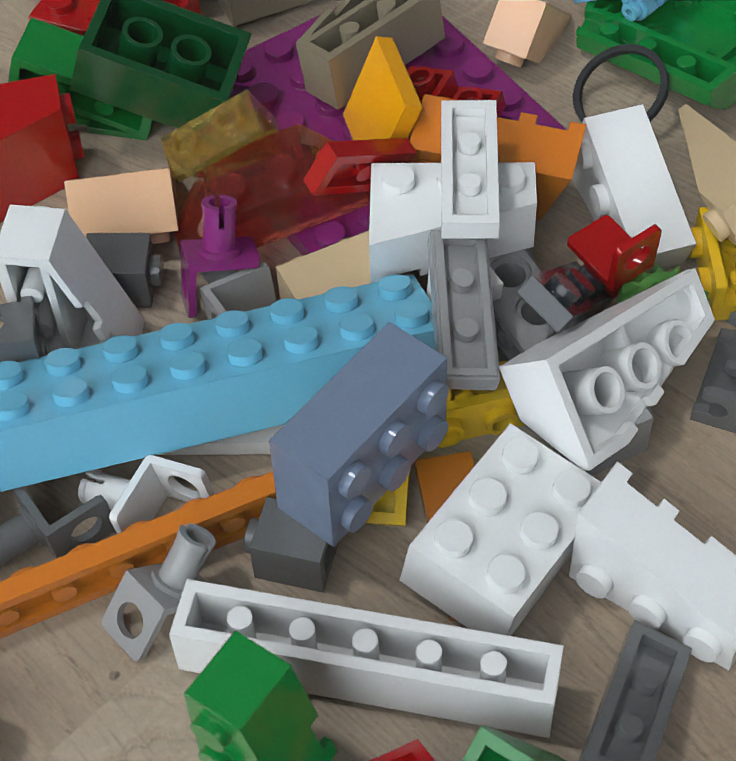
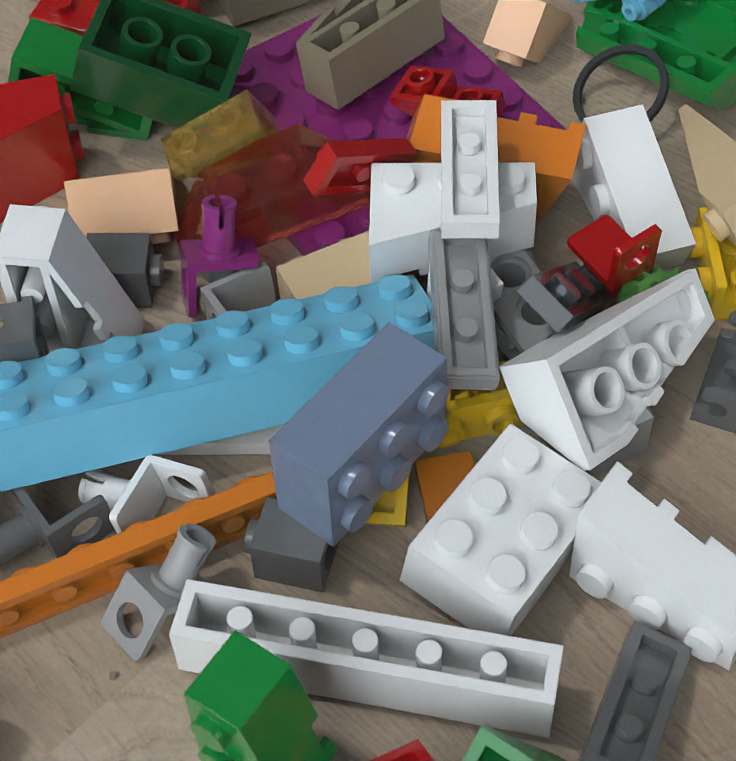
(383, 96): light orange tile -> none

